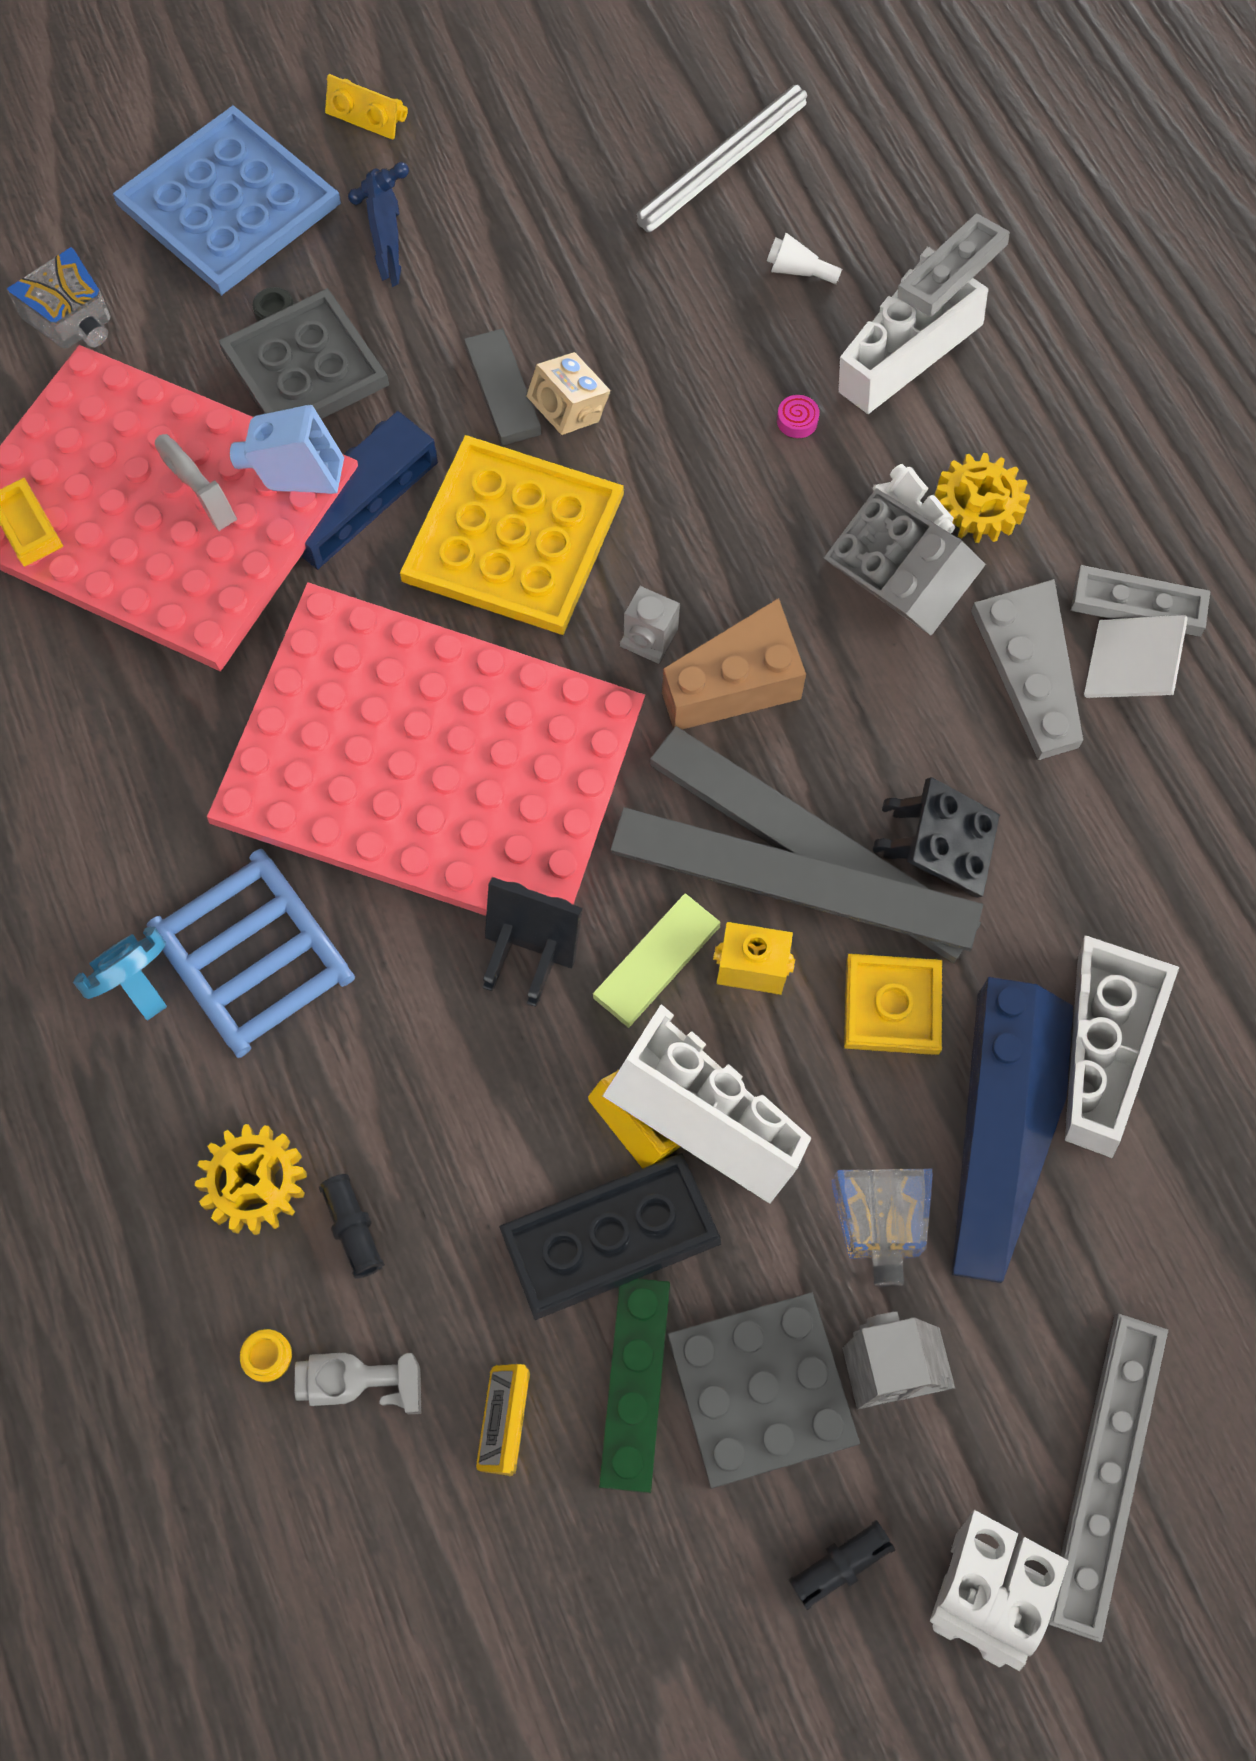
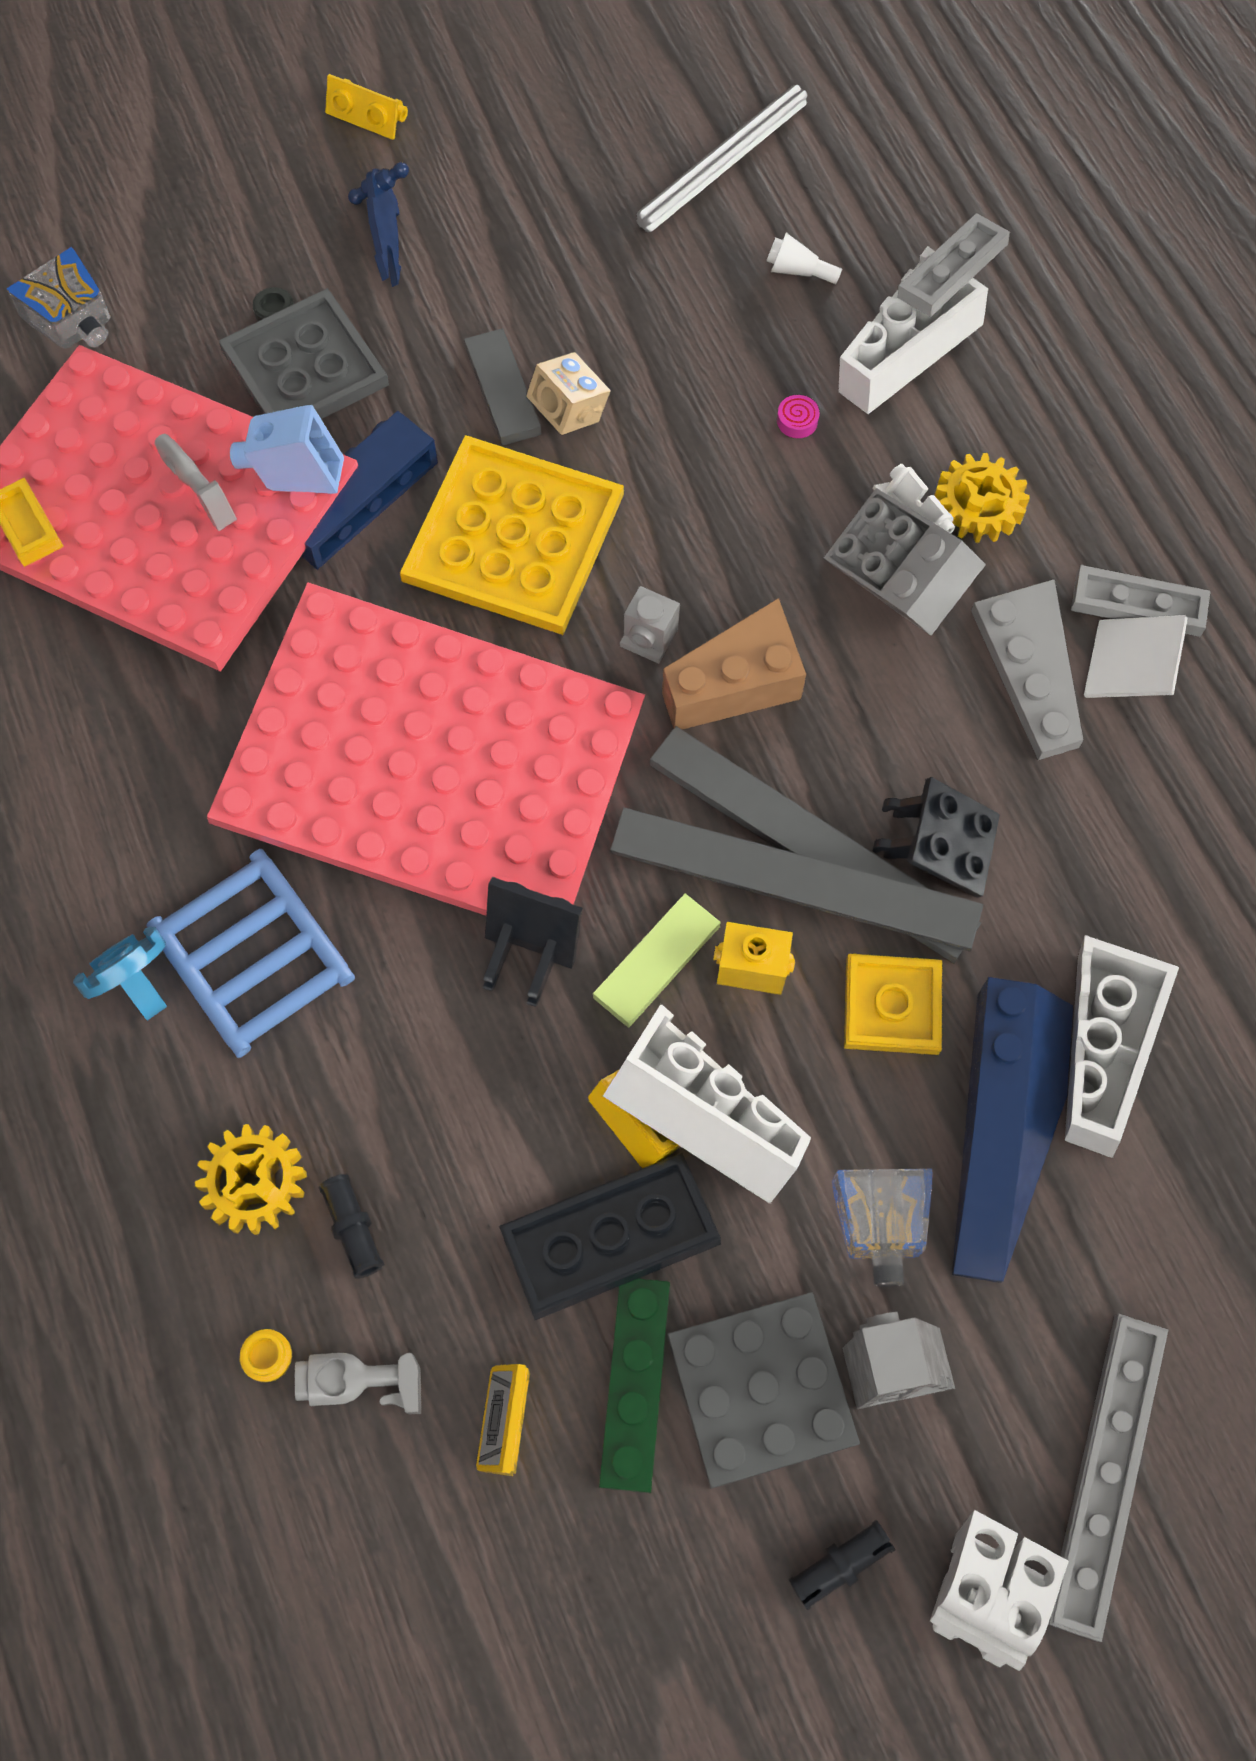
(227, 199): medium blue plate -> none

